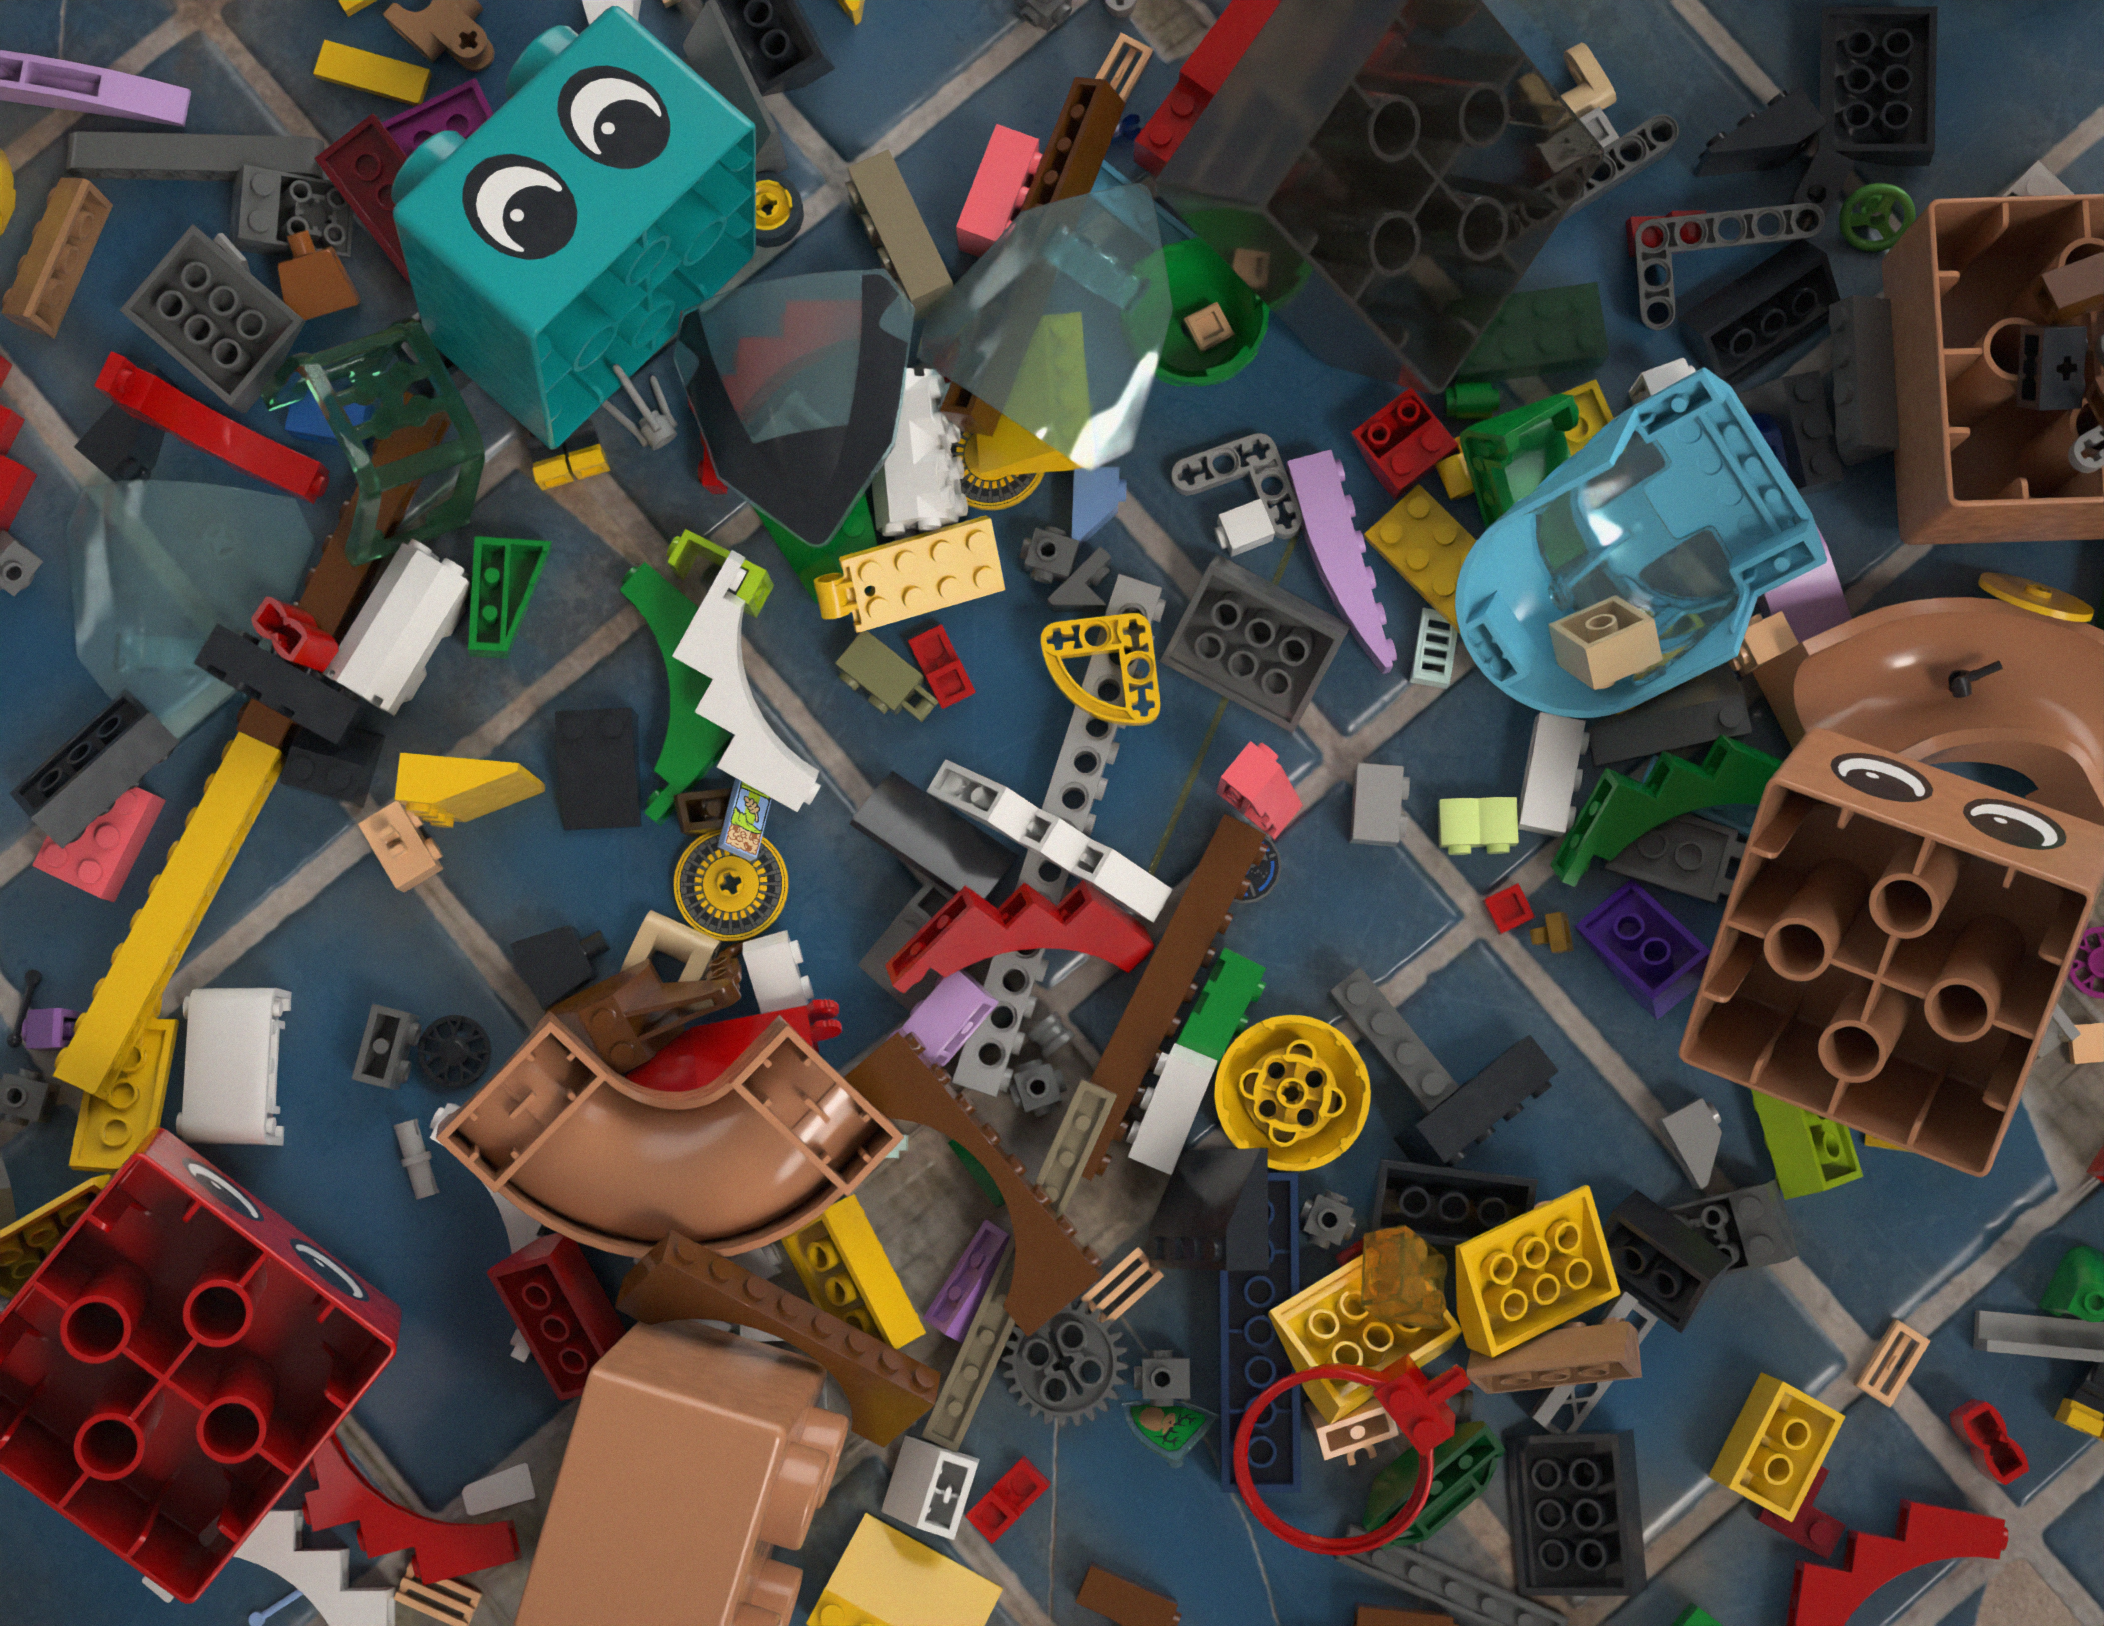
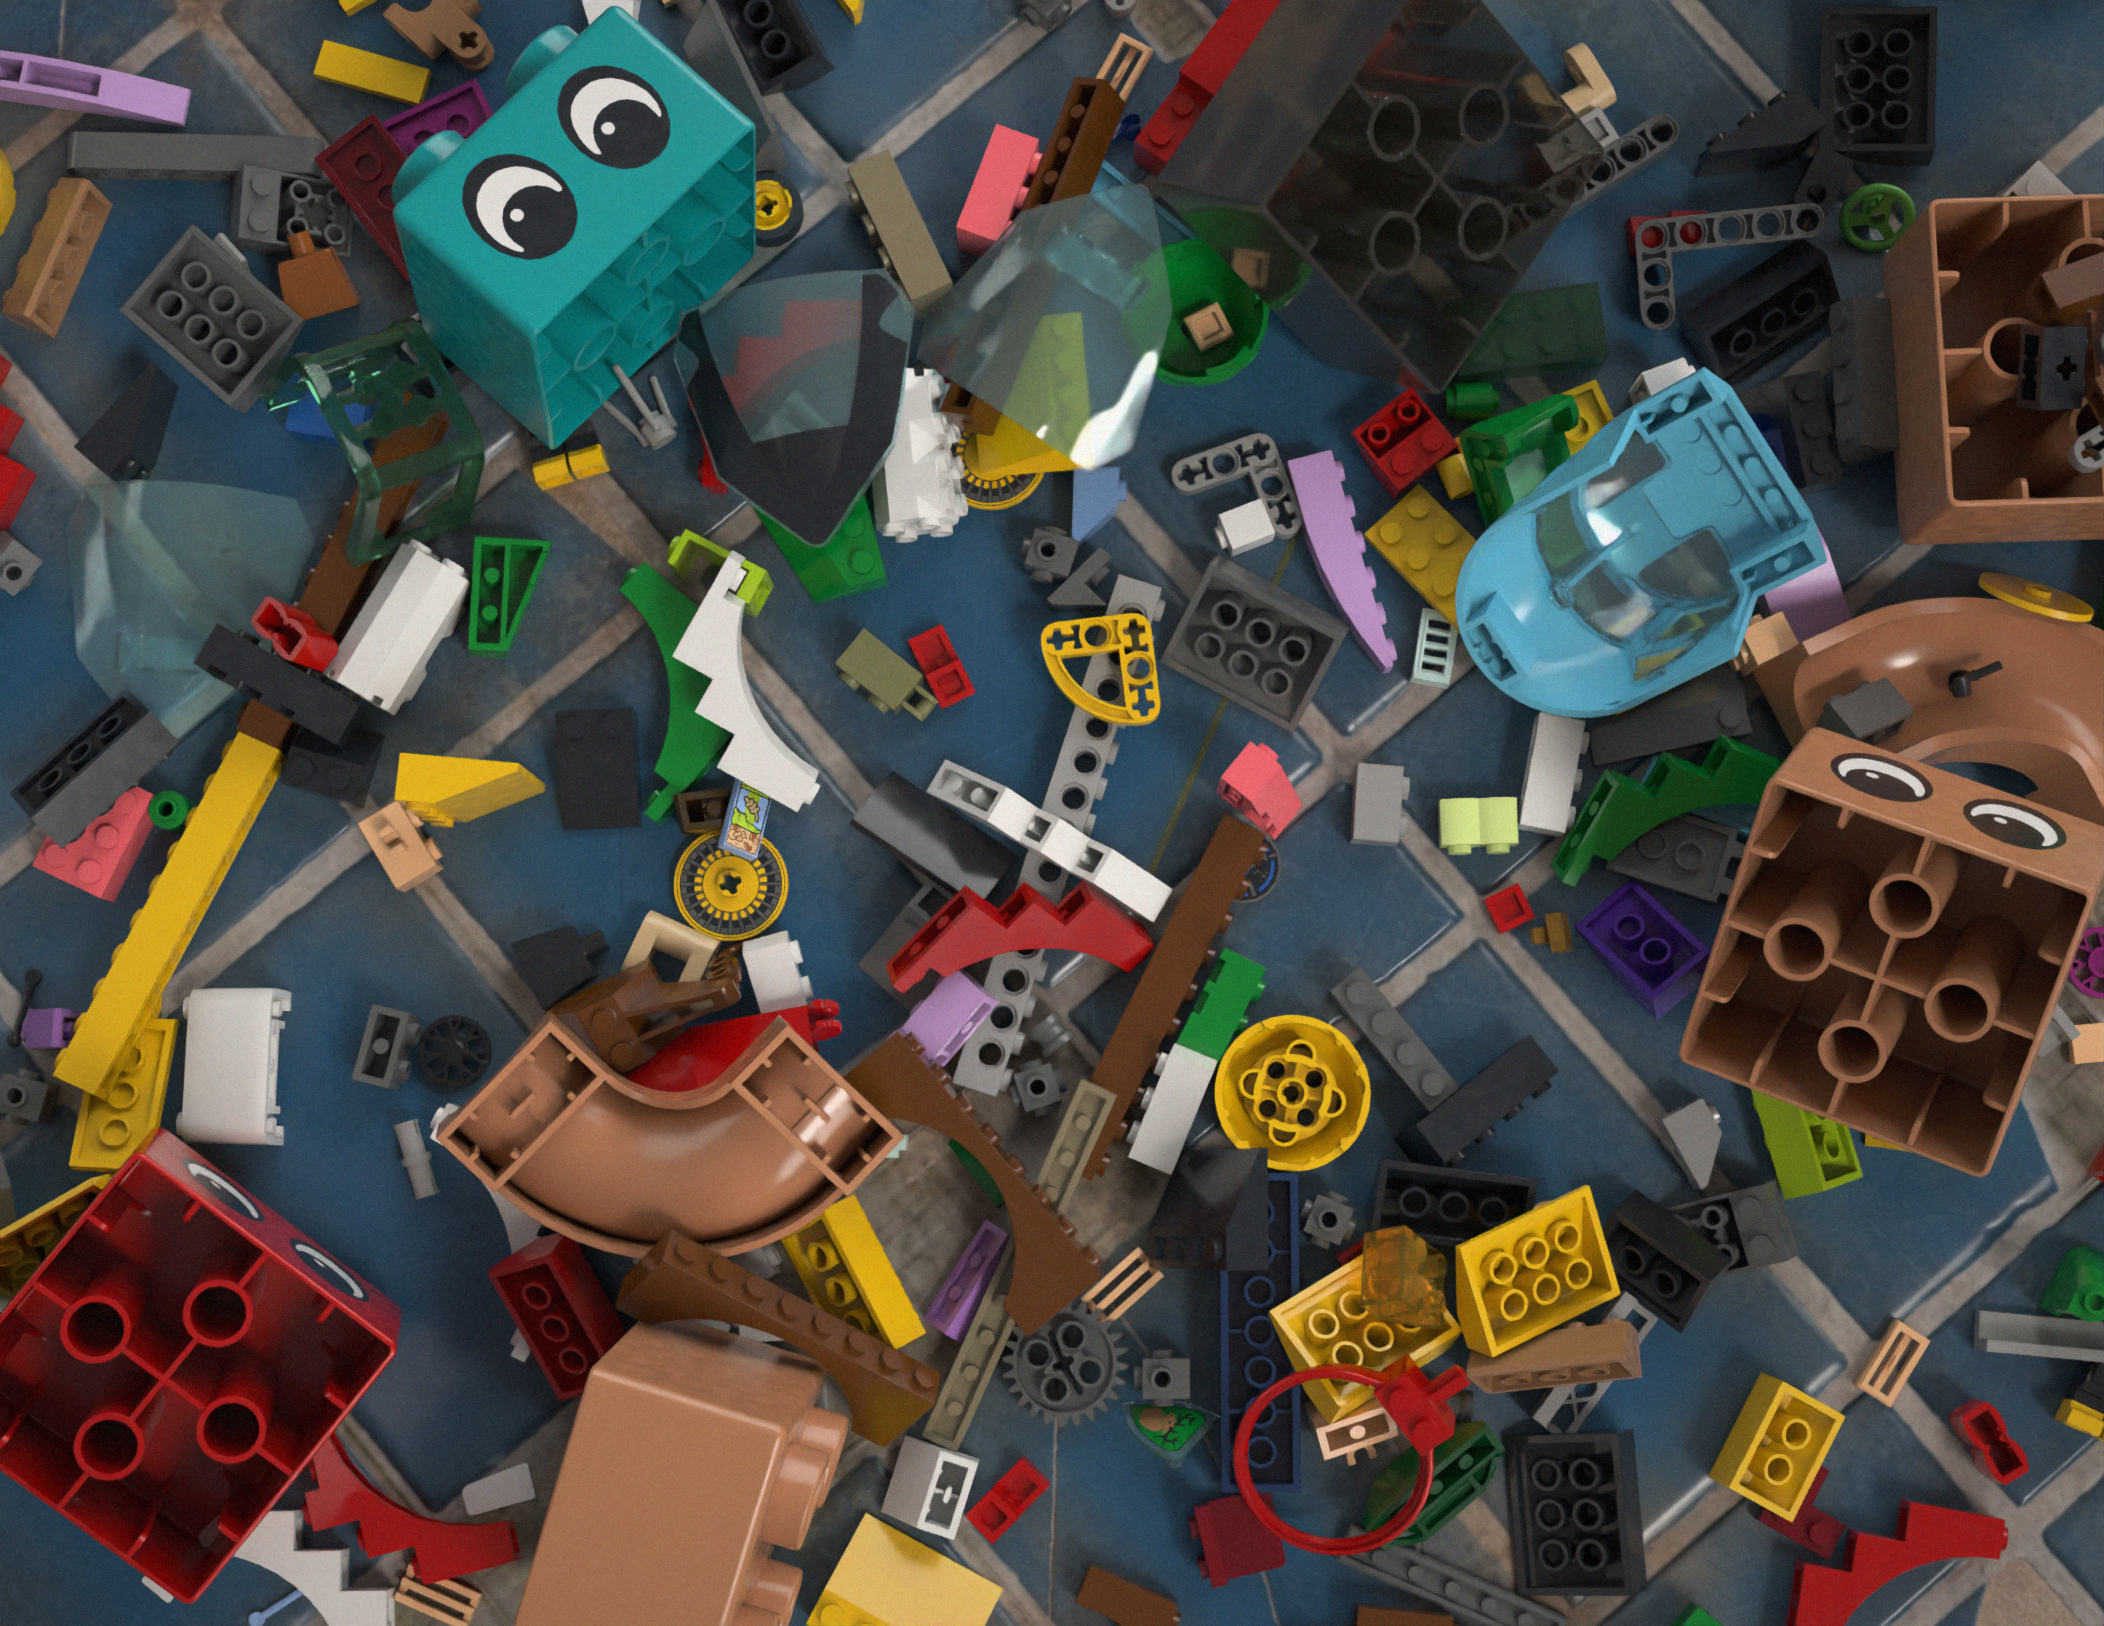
(161, 807): none -> green brick
(199, 427): red arch -> none
(913, 575): yellow hinge -> none
(1233, 1539): none -> dark red bracket
(1605, 642): tan brick -> none
(1867, 713): none -> dark grey brick

